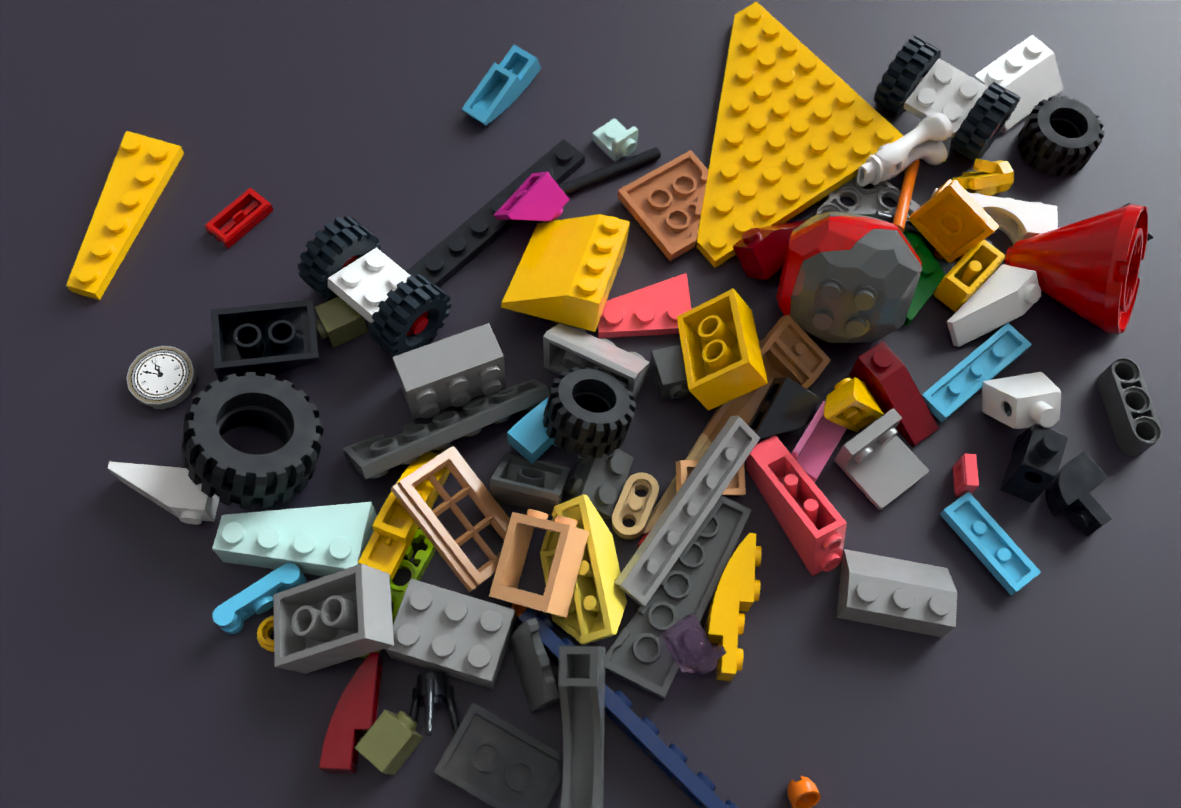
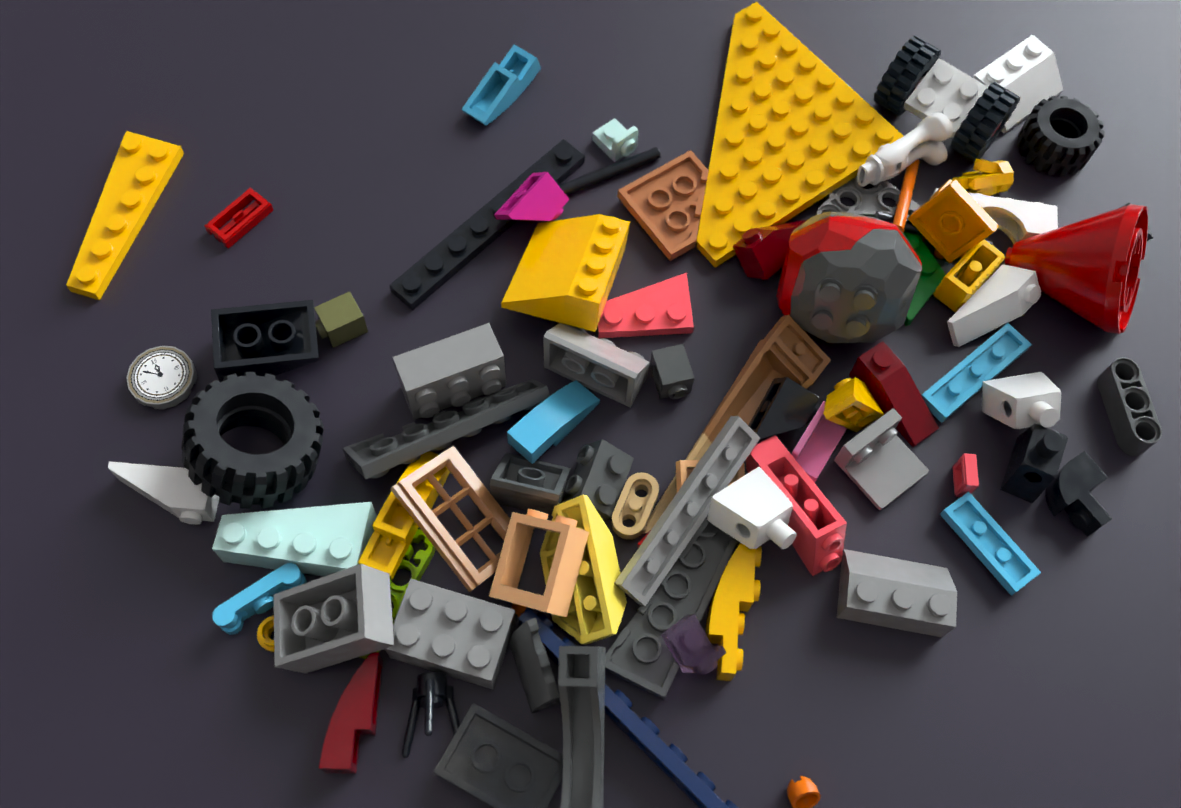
(349, 264): black plate -> none
(390, 741): olive brick -> none
(588, 412): black tyre -> none
(721, 350): yellow brick -> none
(753, 511): none -> white torso

